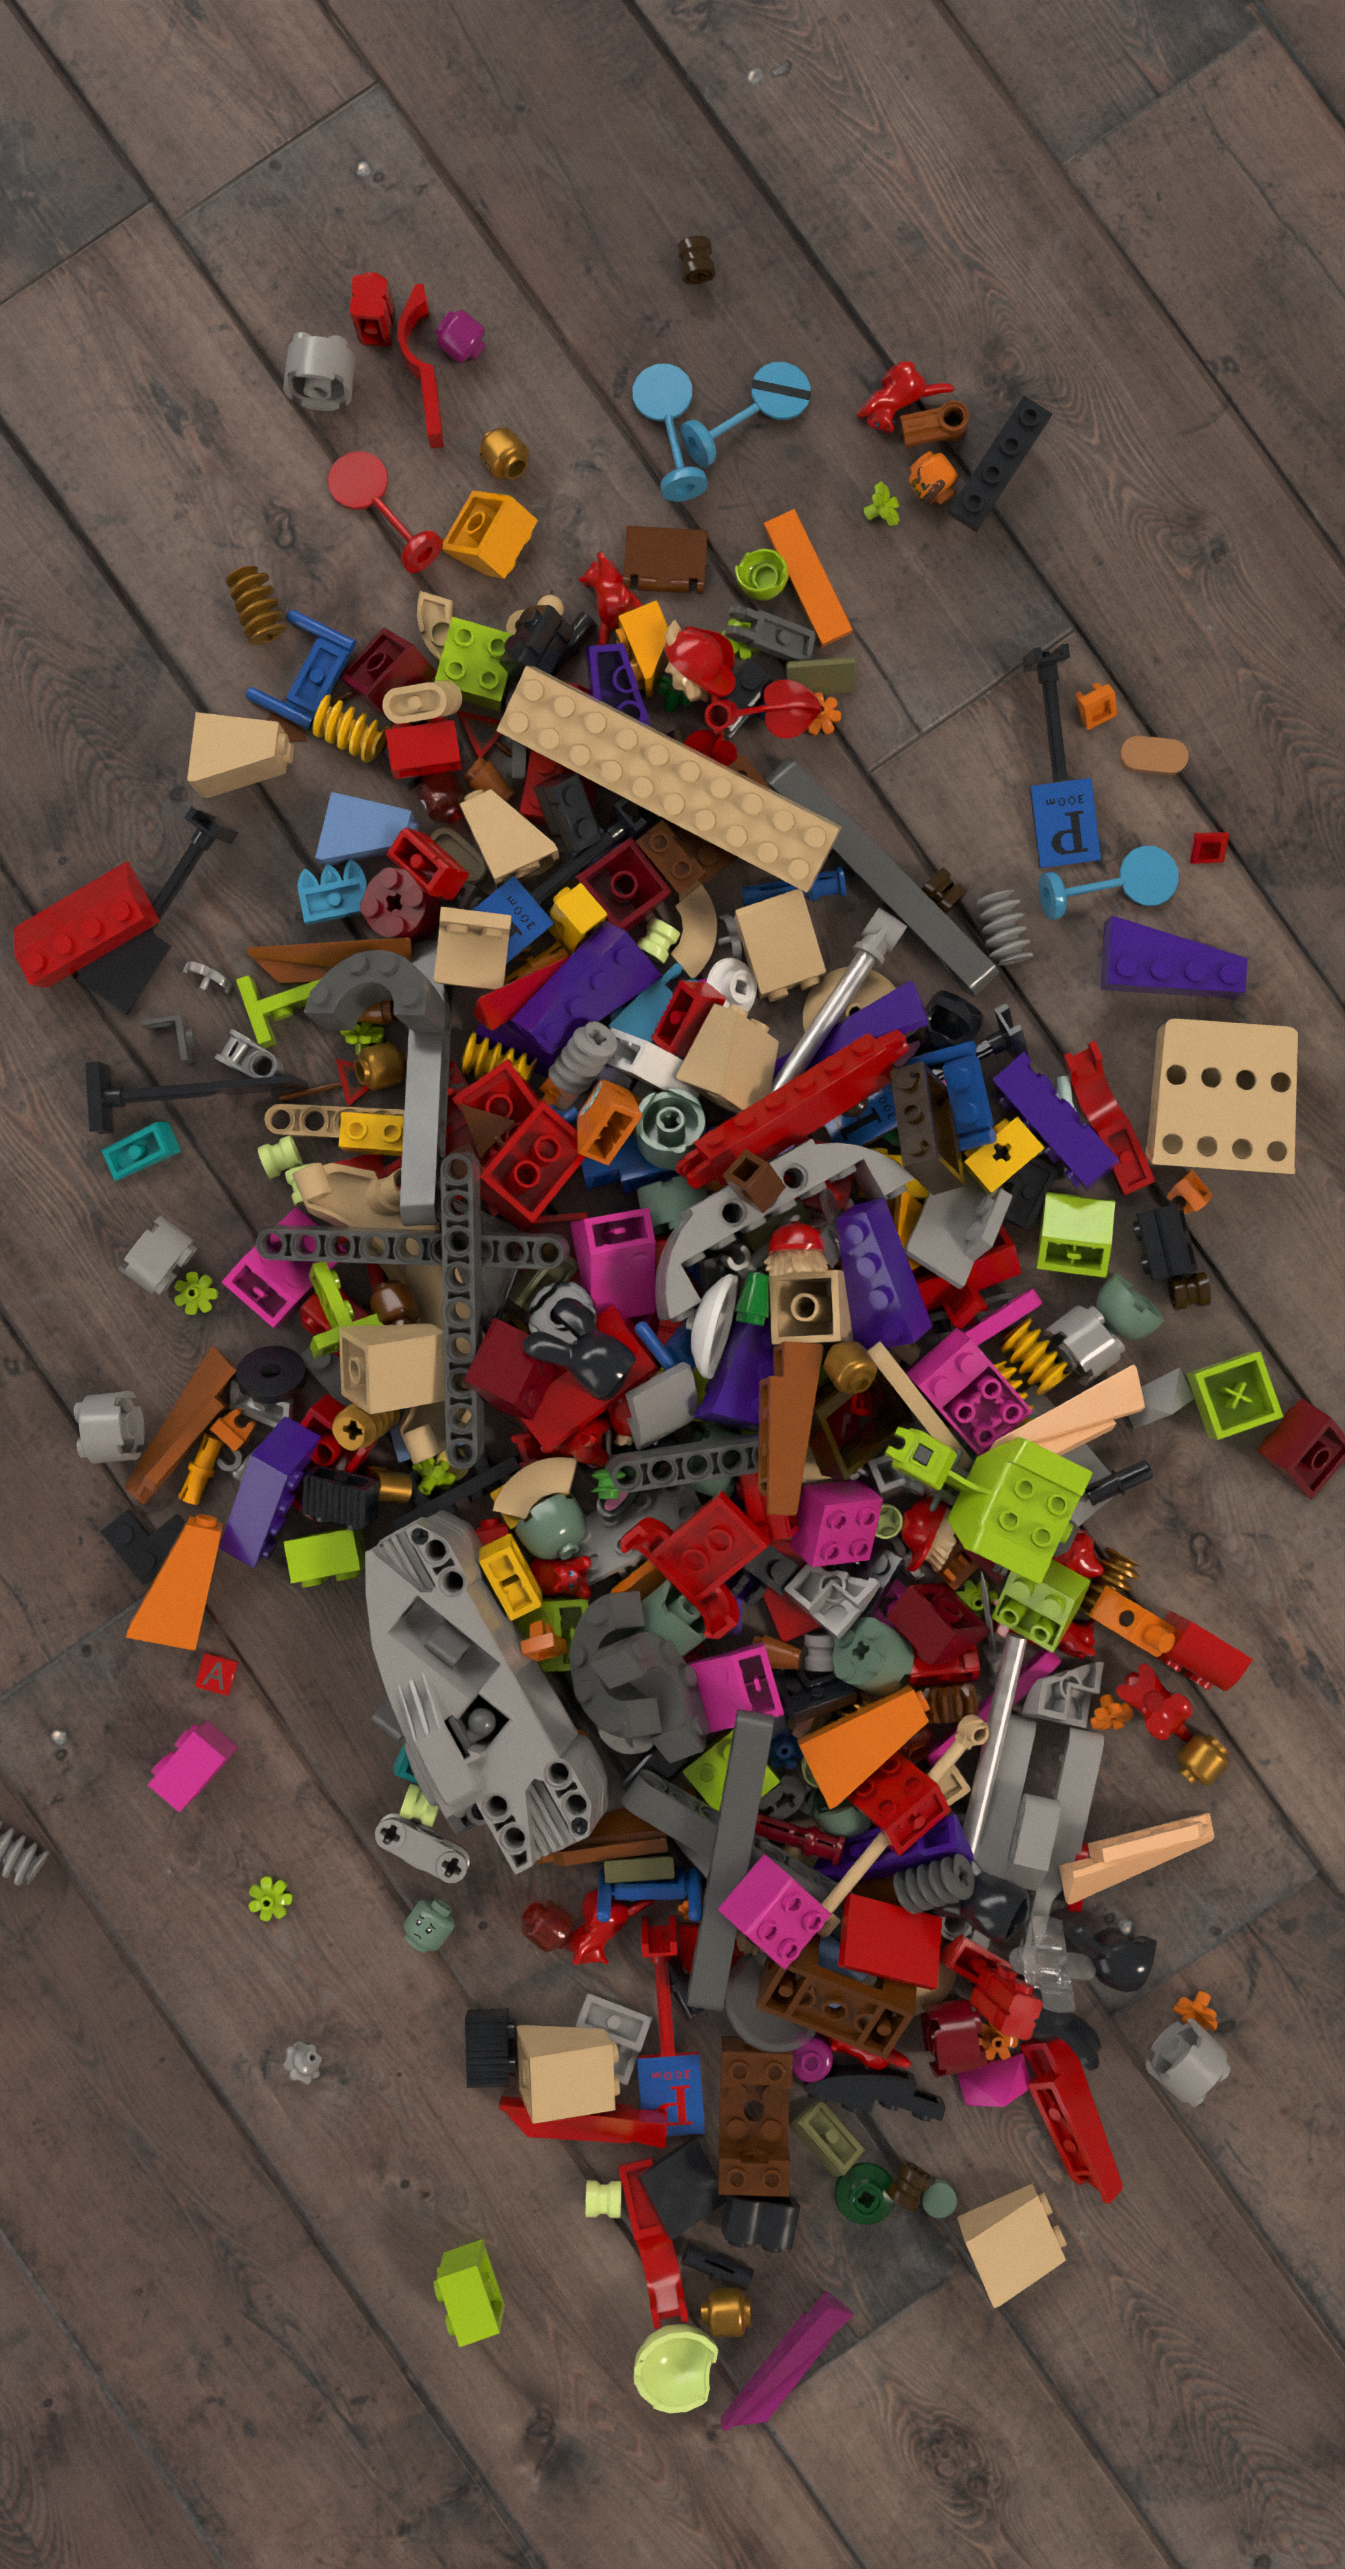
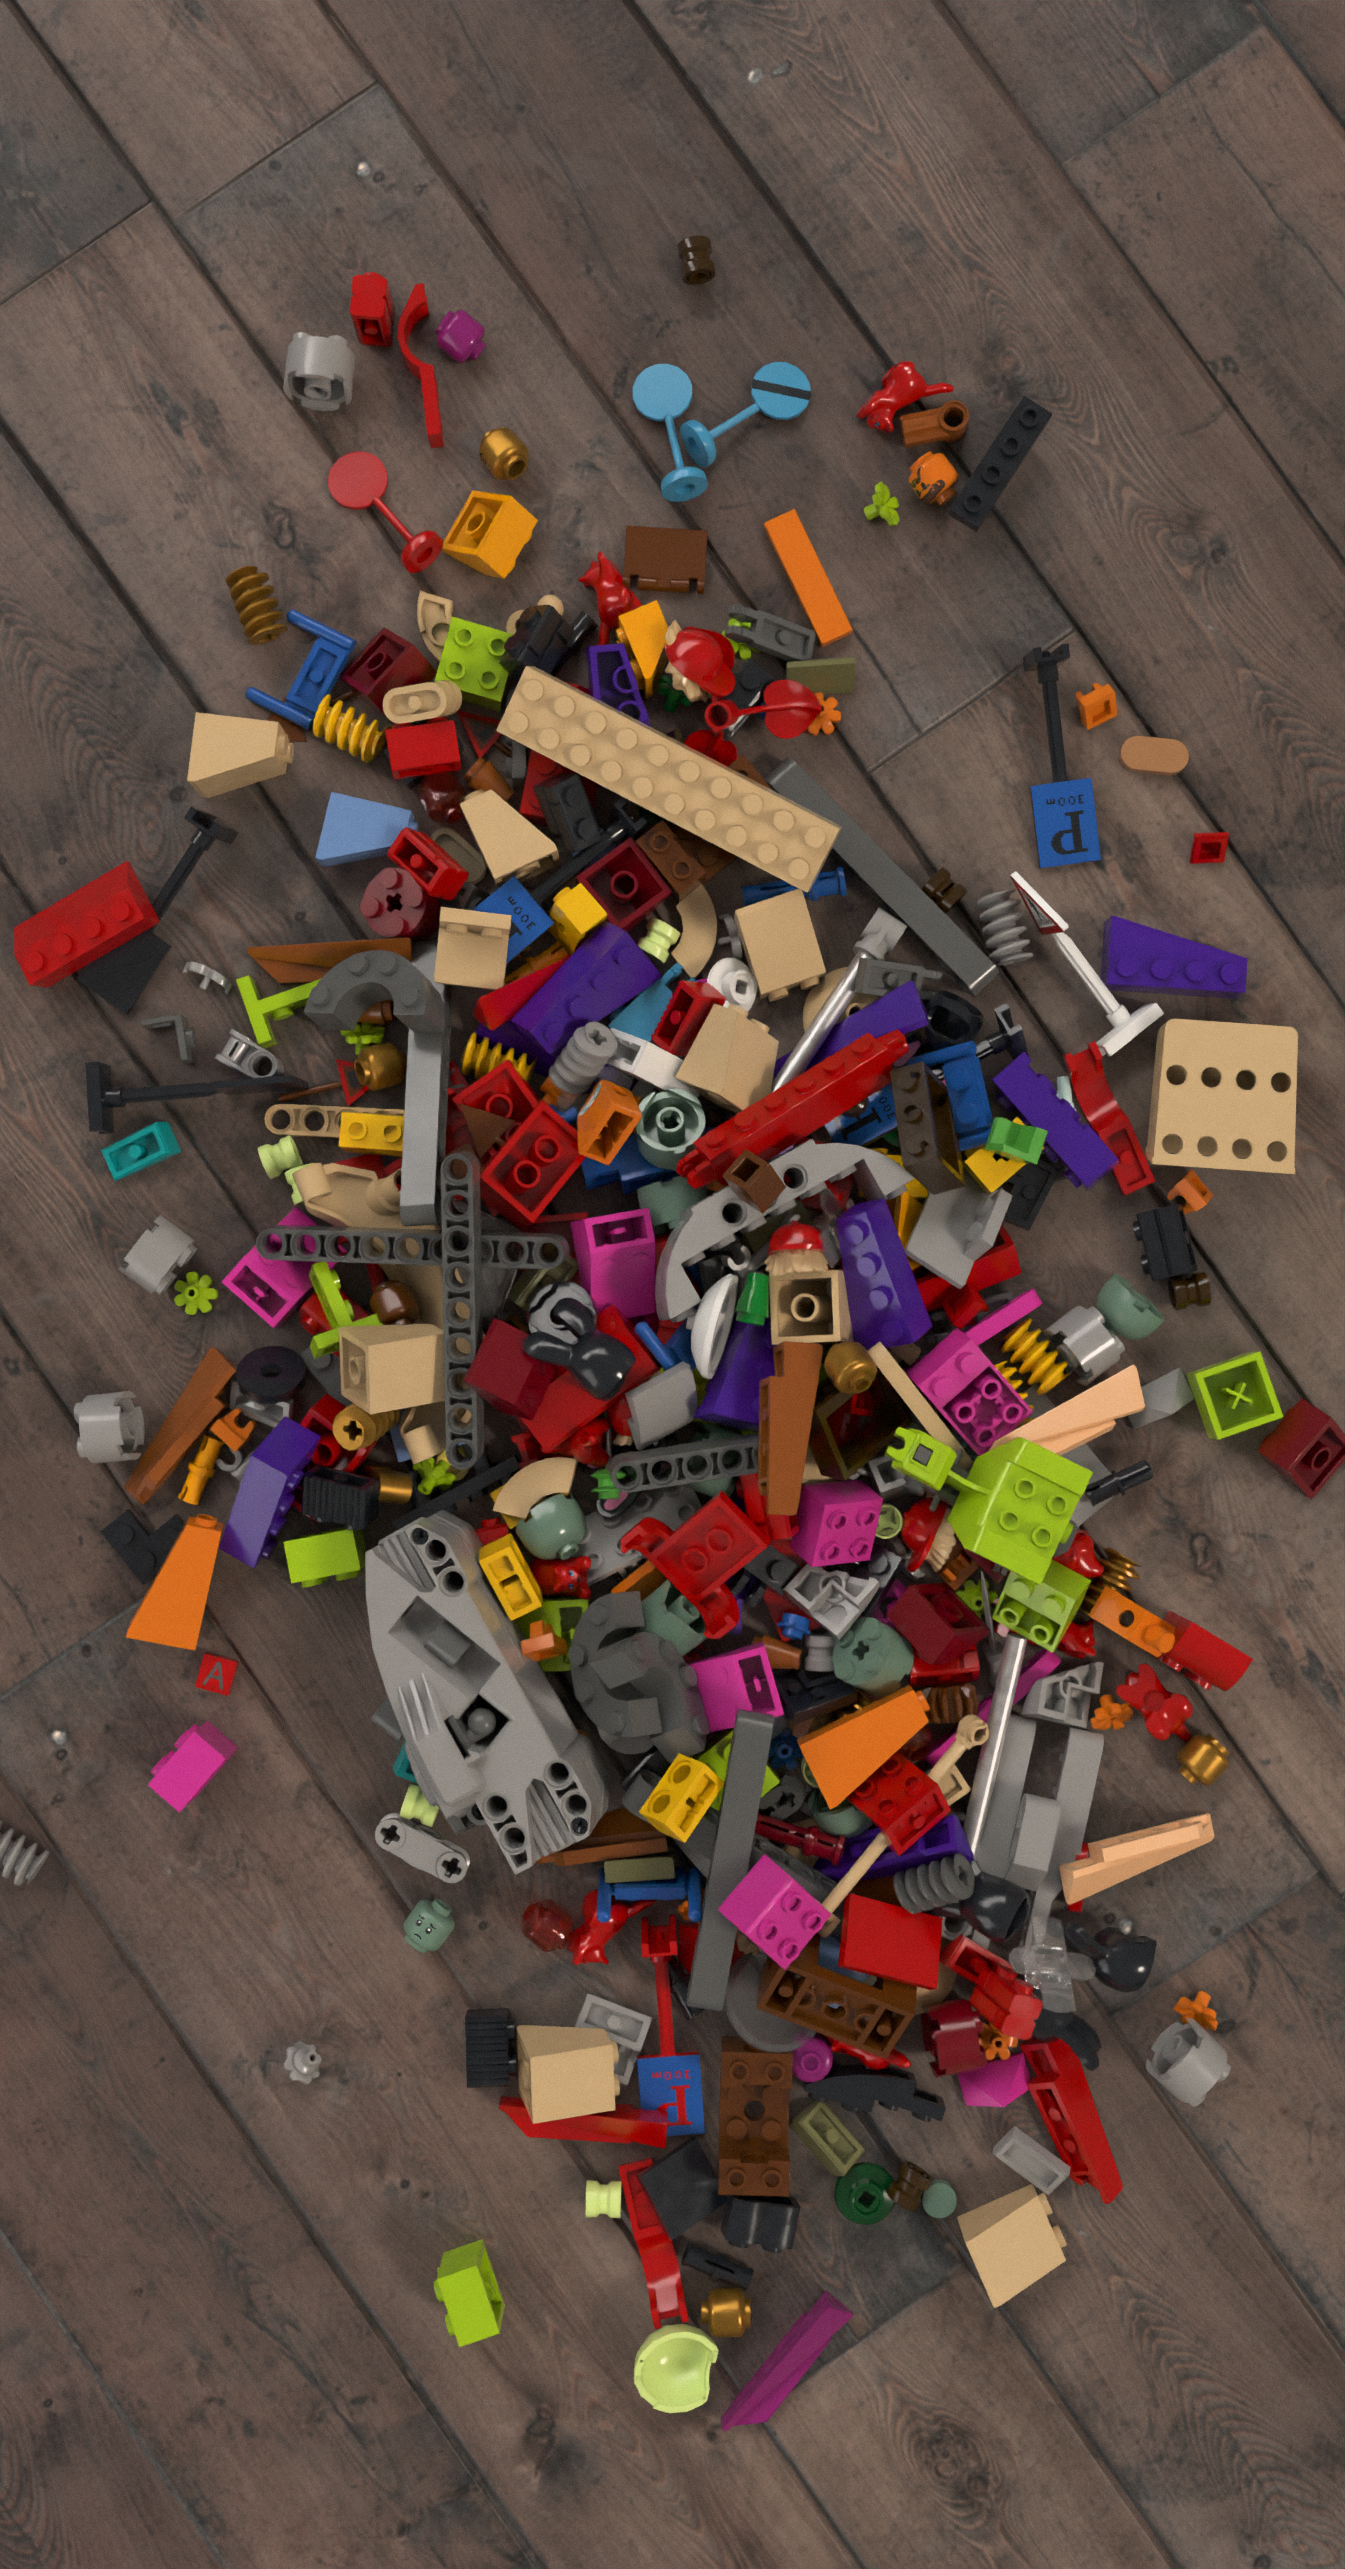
(270, 1898): lime plant -> none
(334, 896): dark azure plate -> none
(681, 1797): none -> yellow brick
(762, 574): lime hair -> none
(794, 1626): none -> blue plate
(882, 977): none -> dark grey hinge
(1016, 1141): none -> bright green panel
(1031, 2160): none -> light grey tile
(1075, 1234): lime slope -> none
(1124, 1024): none -> white piece
(1145, 875): dark azure piece -> none

